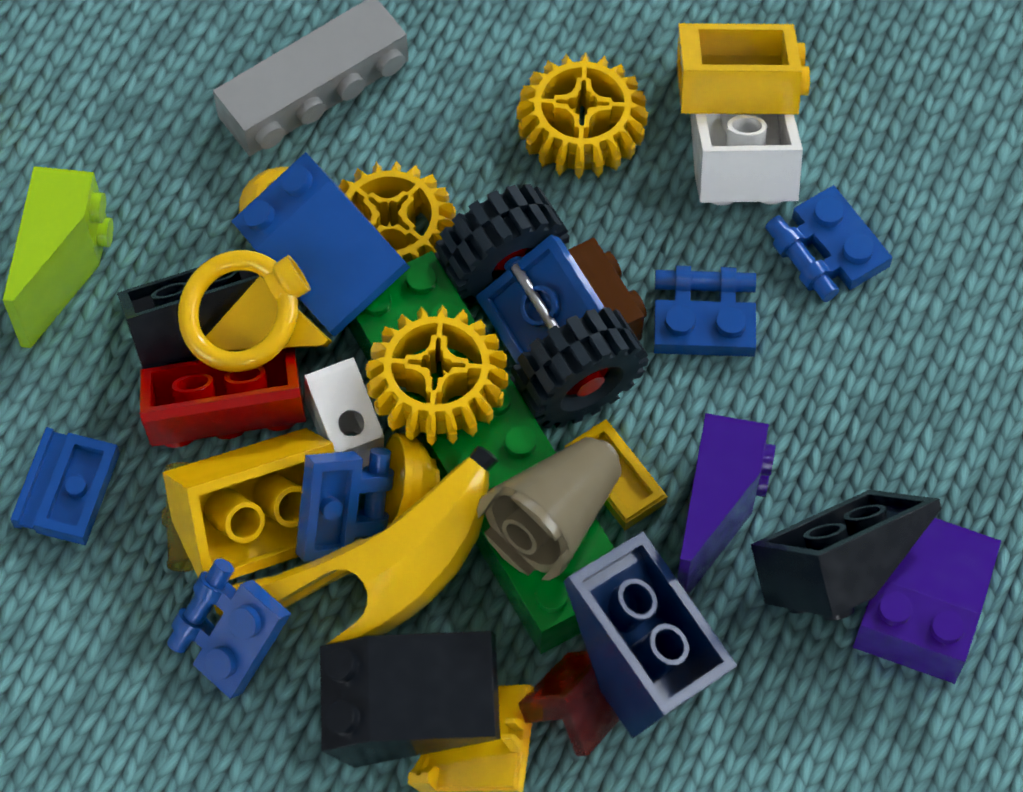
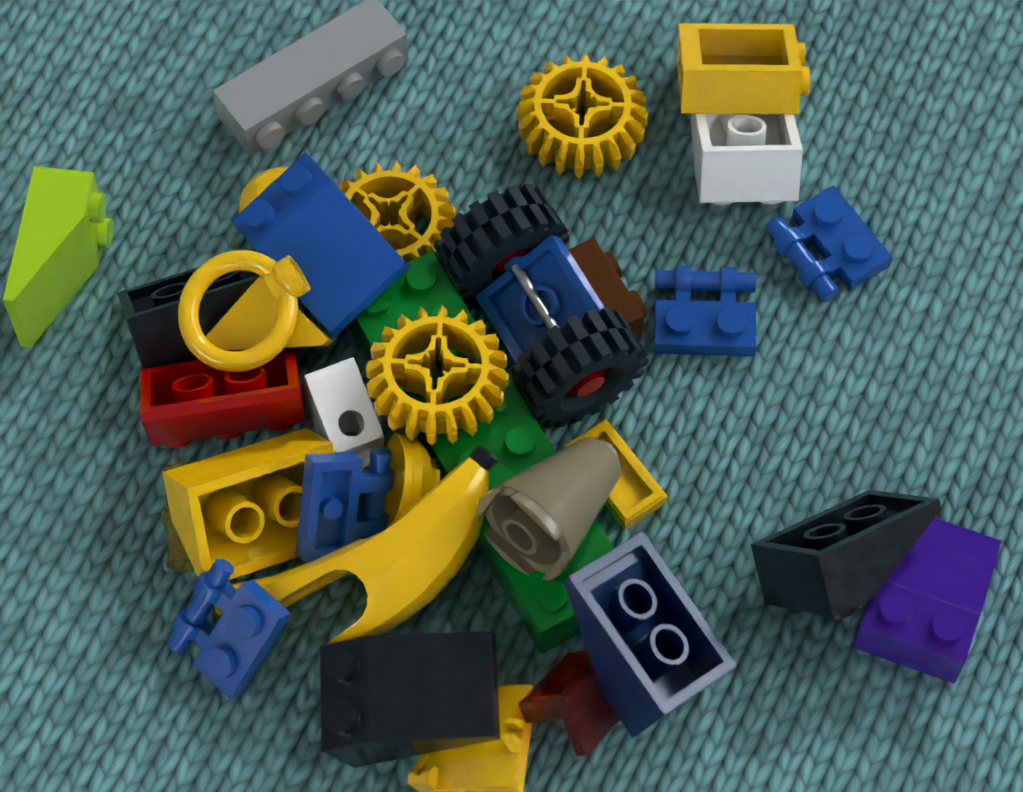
(65, 486): blue plate -> none
(728, 476): dark purple slope -> none

